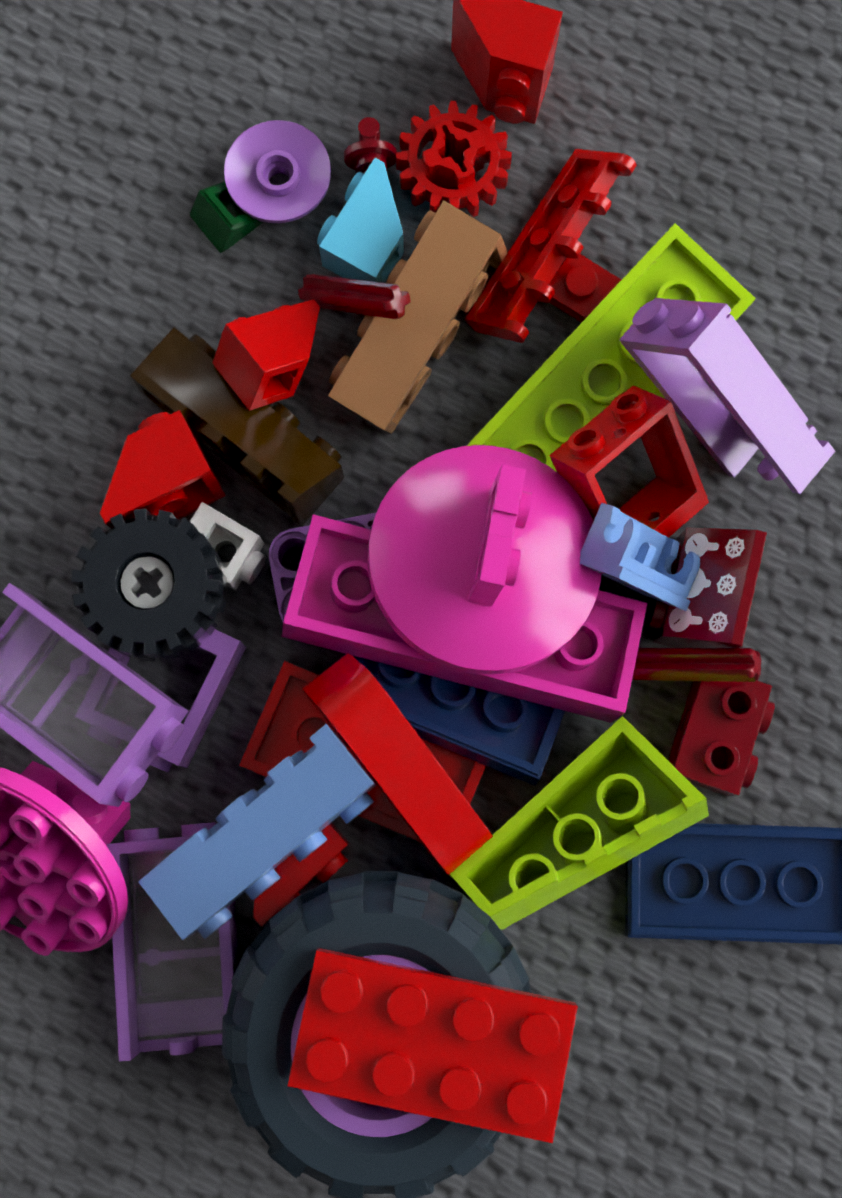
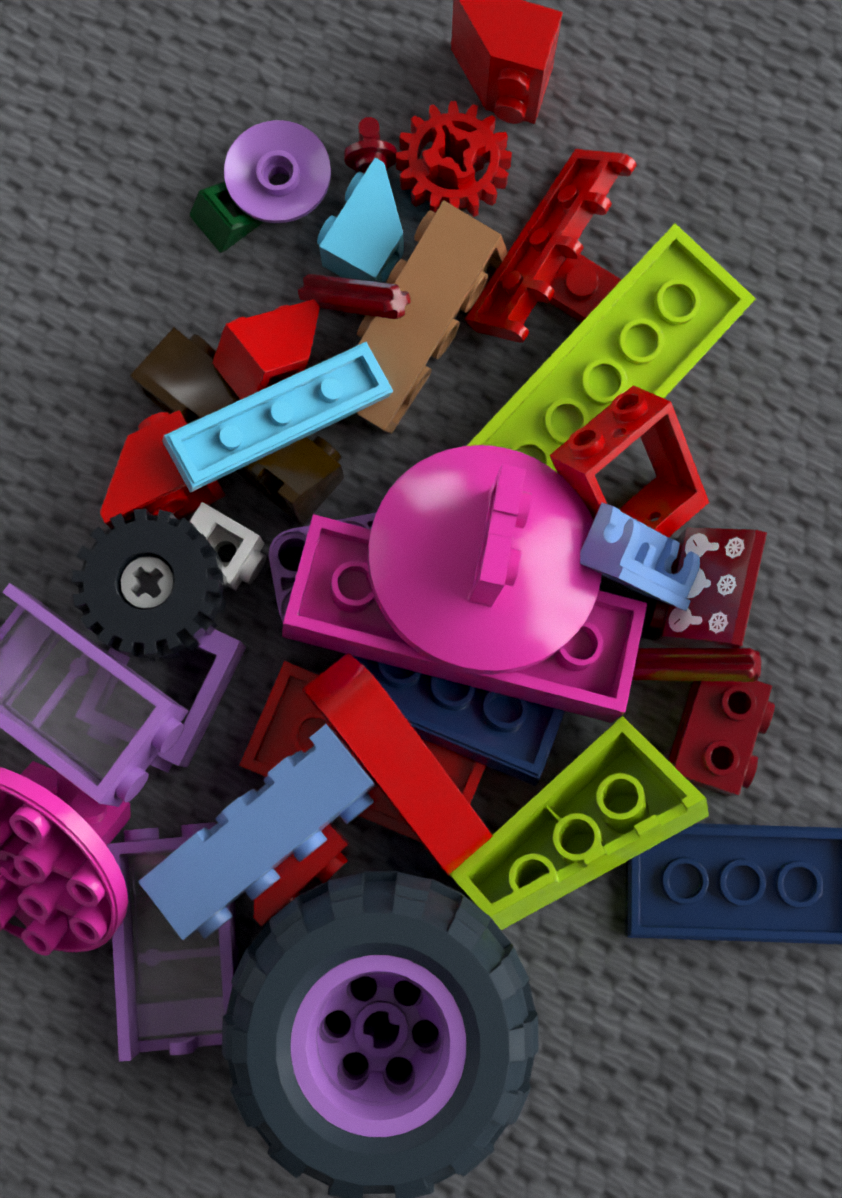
(276, 416): none -> medium azure tile
(433, 1045): red plate -> none
(725, 389): door -> none

